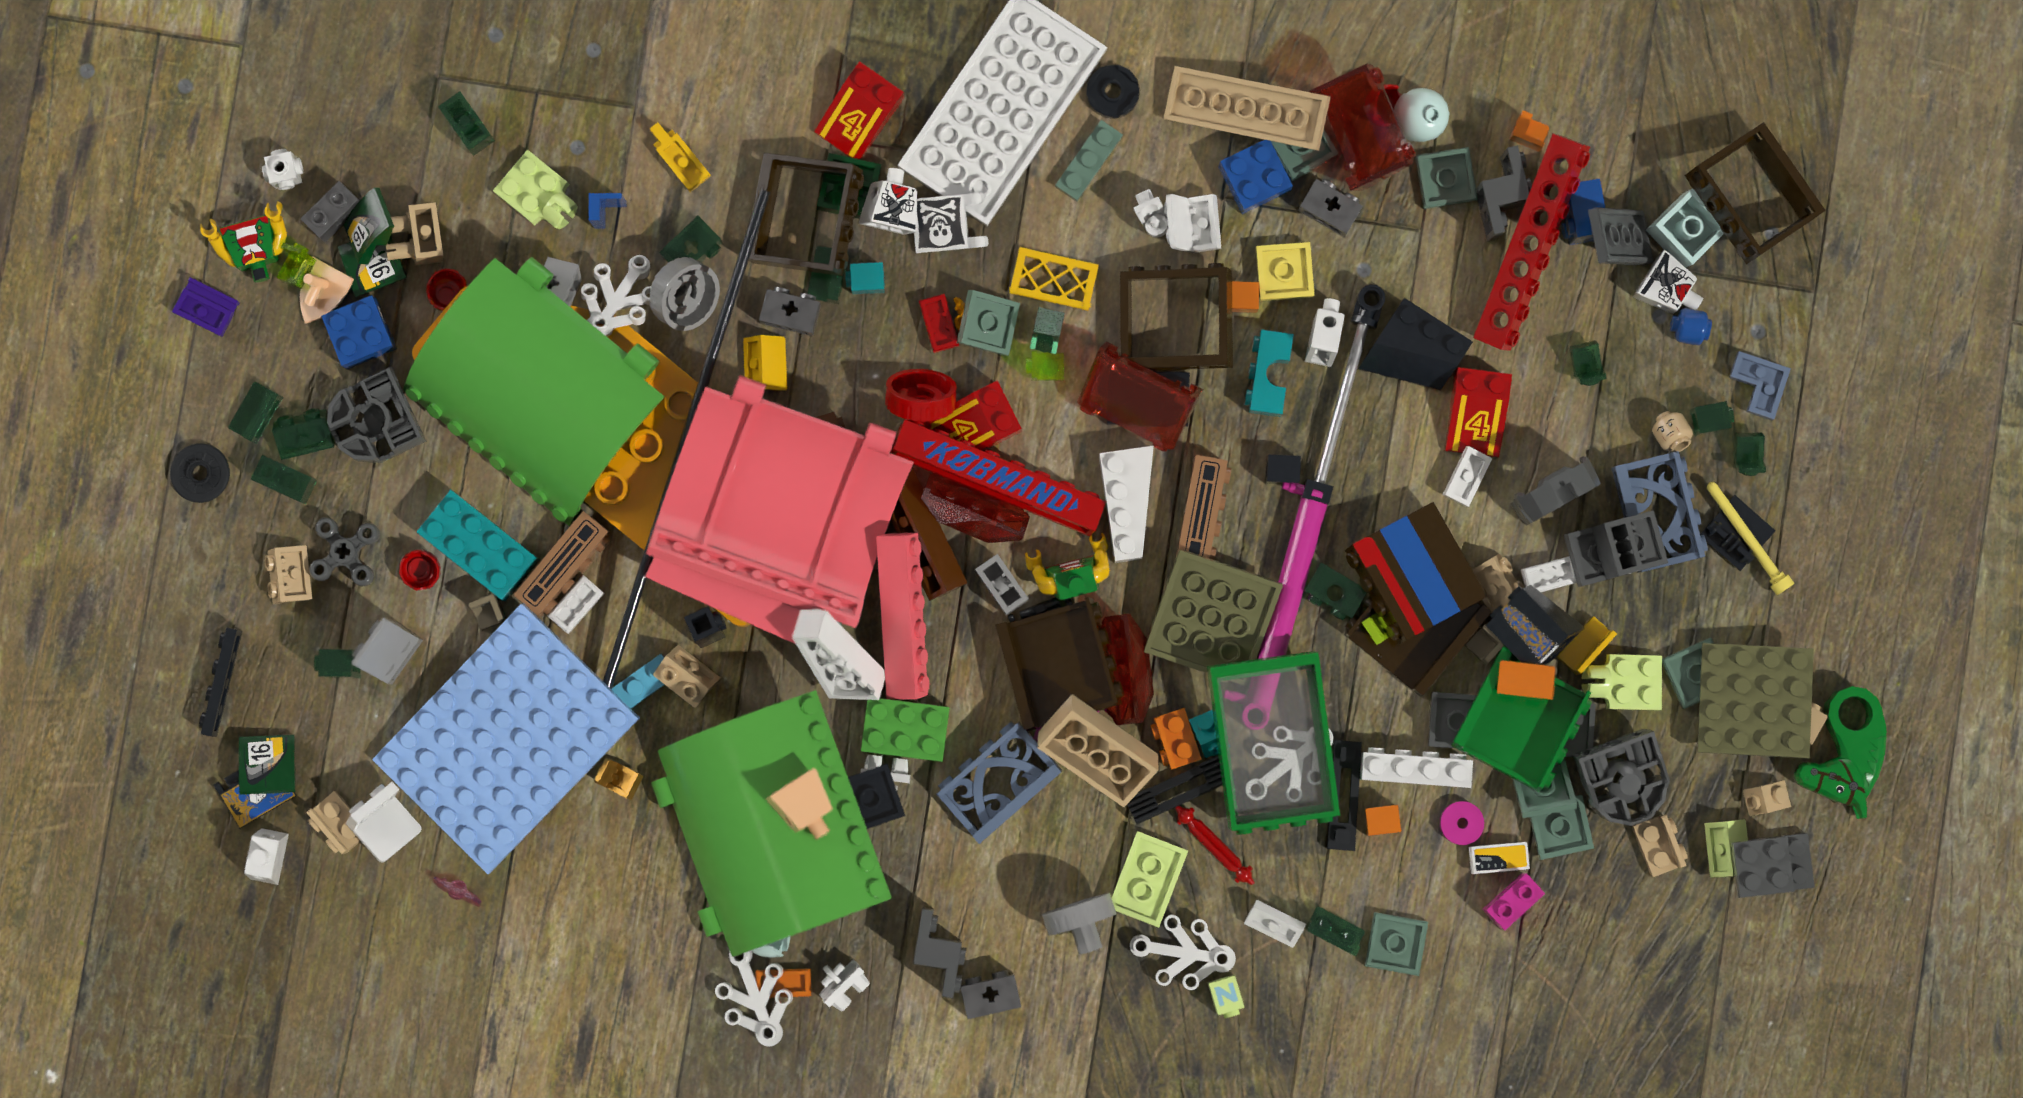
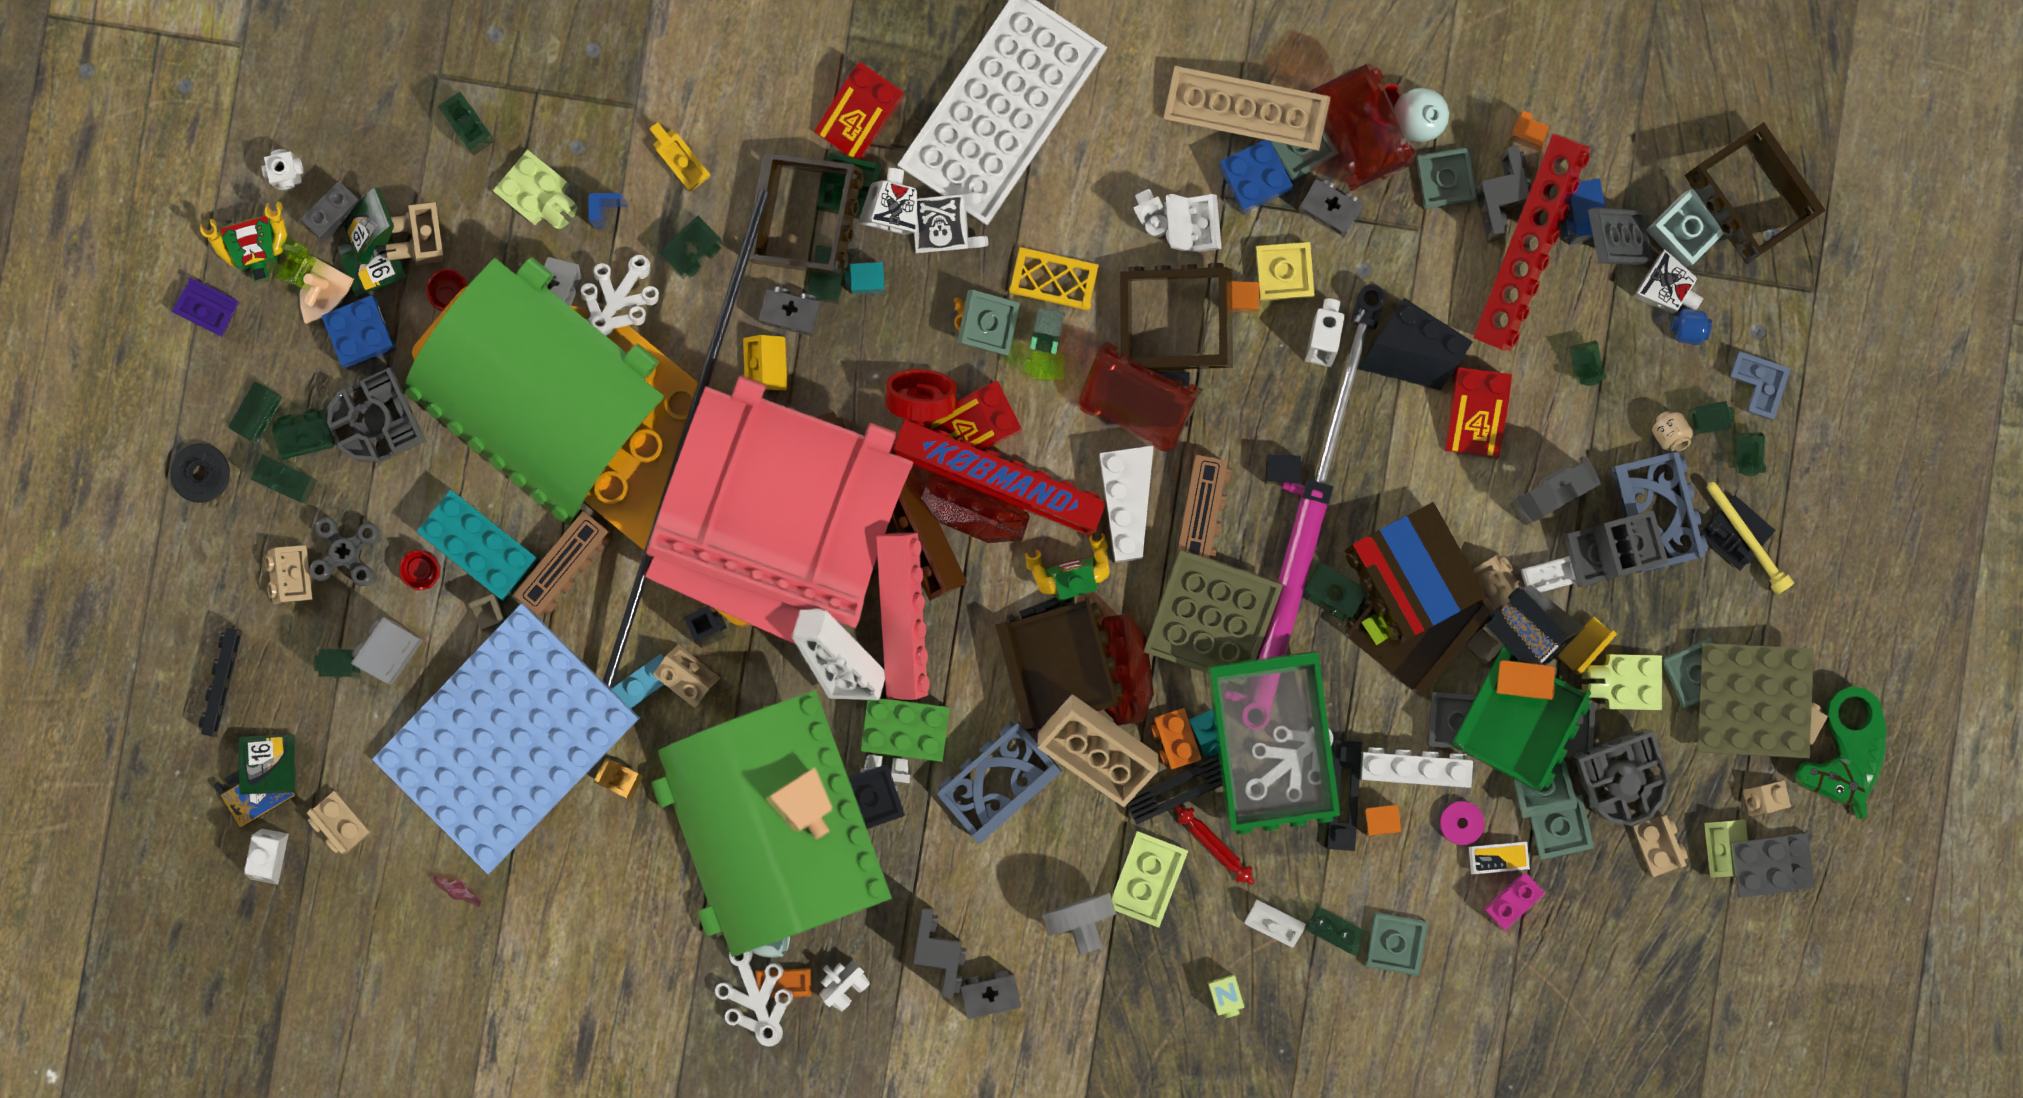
(383, 823): white bracket -> none
(576, 604): white plate -> none
(673, 287): light grey piece -> none
(939, 323): red plate -> none
(1001, 584): light grey brick -> none
(1089, 160): sand green plate -> none
(1112, 107): black tile -> none
(1187, 953): white plant -> none
(1270, 349): teal arch -> none
(1467, 476): white plate -> none

